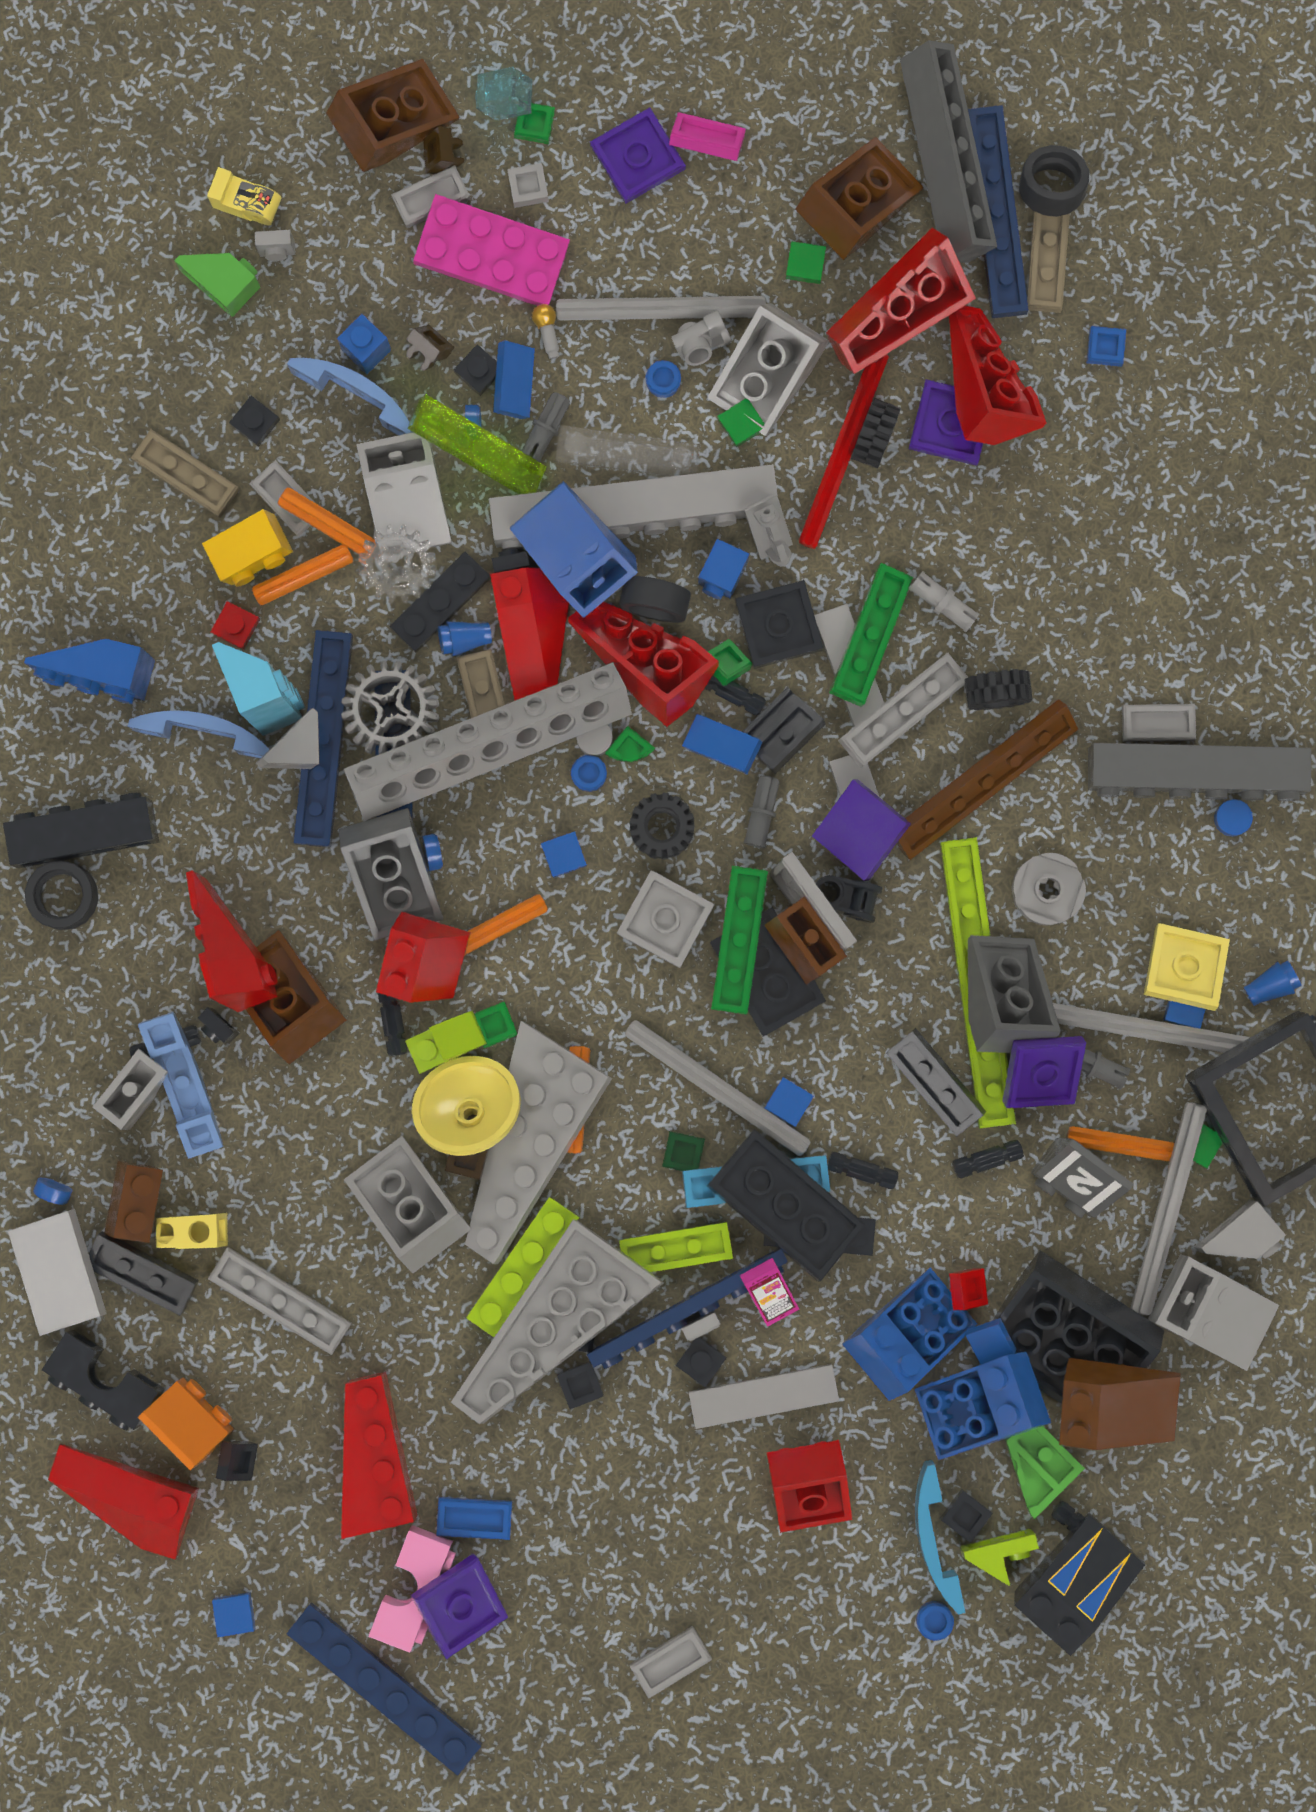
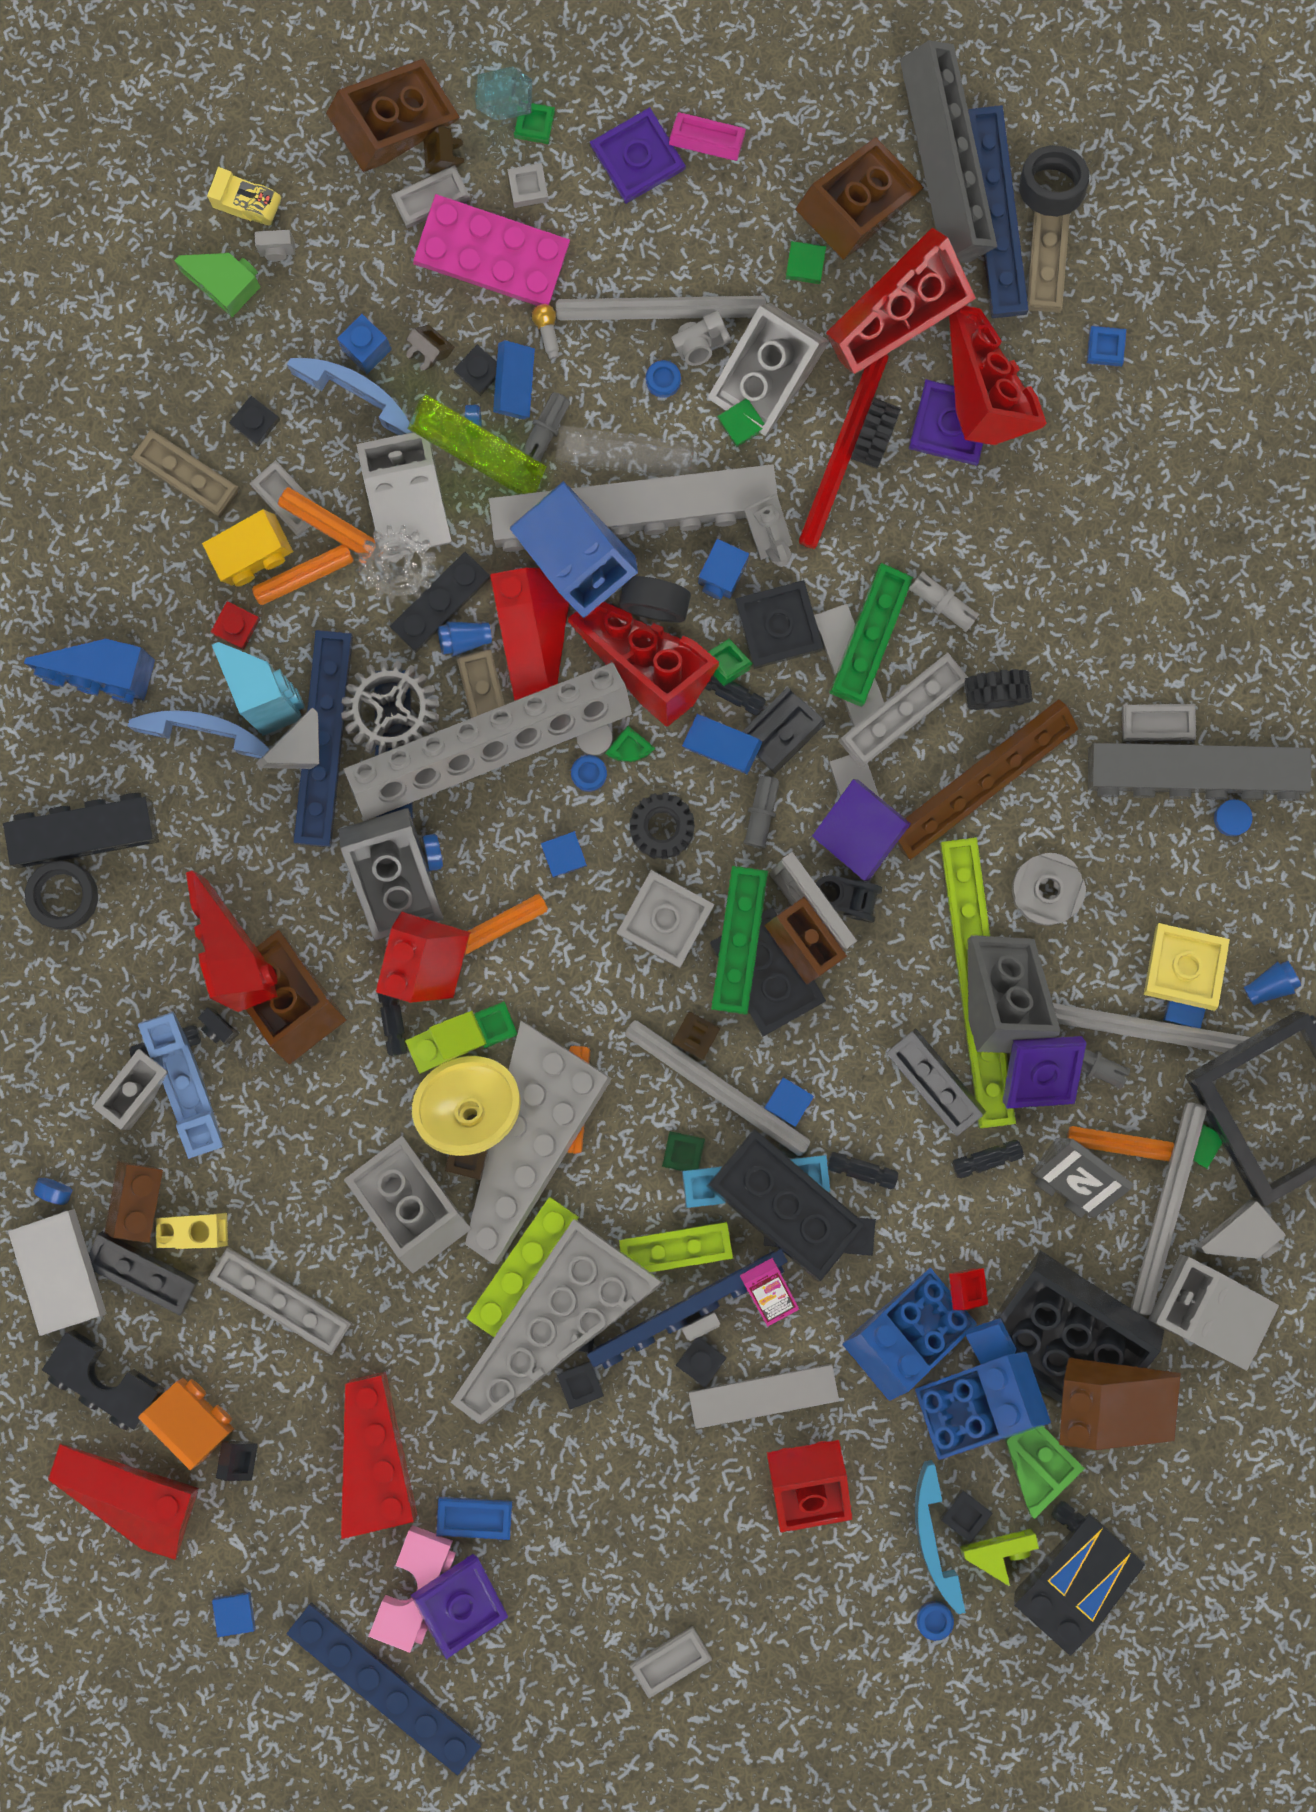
(510, 560): black plate -> none
(696, 1035): none -> dark brown tile

